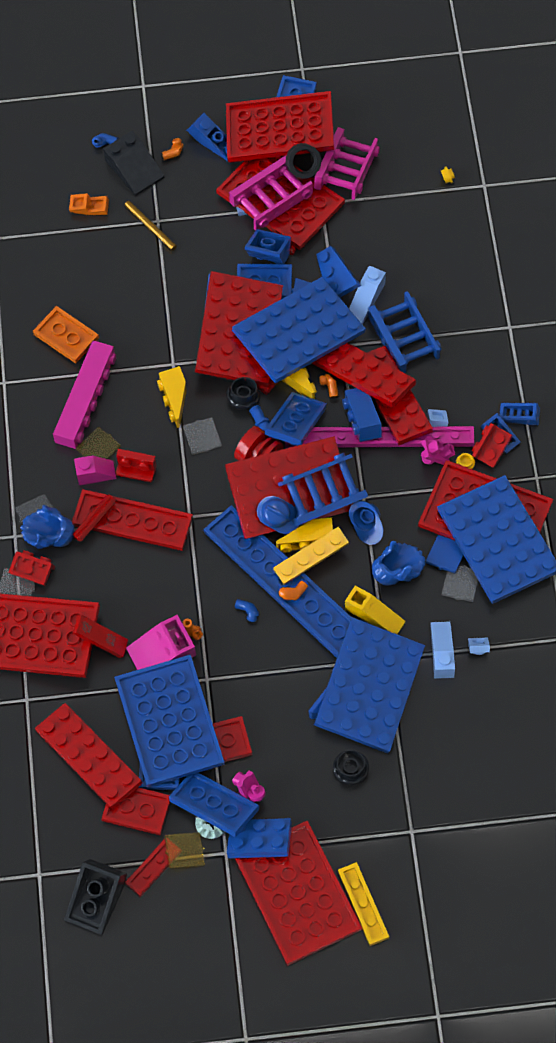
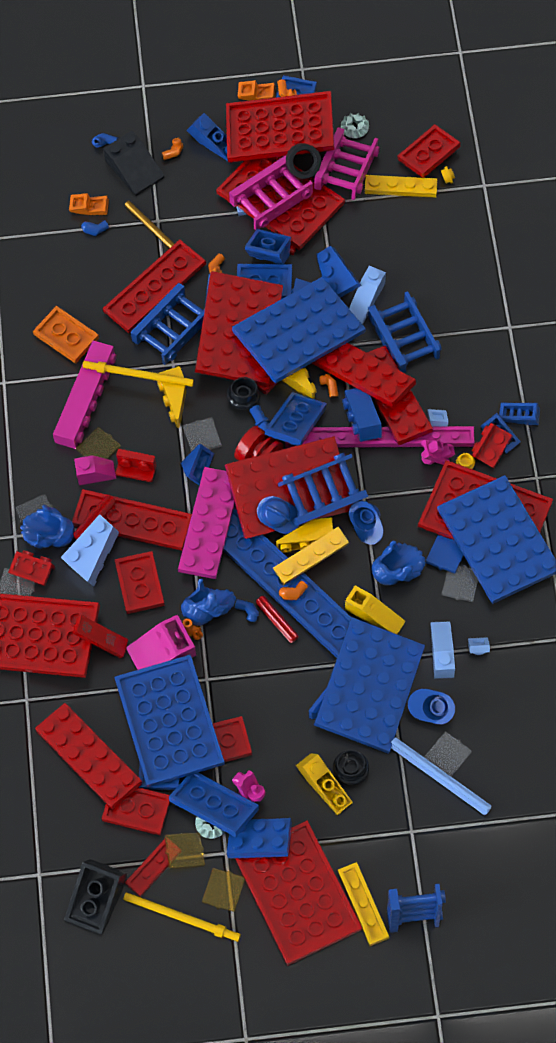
(91, 549): none -> light blue wedge
(94, 229): none -> blue arm
(102, 367): none -> yellow bar
(139, 582): none -> red plate
(151, 286): none -> red plate
(163, 309): none -> blue fence
(196, 461): none -> blue slope
(206, 604): none -> blue hair
(208, 525): none -> dark pink plate
(214, 264): none -> orange arm
(218, 930): none -> yellow bar
(223, 890): none -> clear yellow piece
(252, 91): none -> orange slope
(277, 619): none -> red axle
(283, 91): none -> orange arm
(324, 782): none -> yellow slope
(350, 130): none -> light aqua gear
(401, 186): none -> yellow plate
(414, 908): none -> blue fence
(428, 151): none -> red plate
(431, 706): none -> blue piece
(440, 776): none -> light blue axle
(448, 754): none -> clear piece

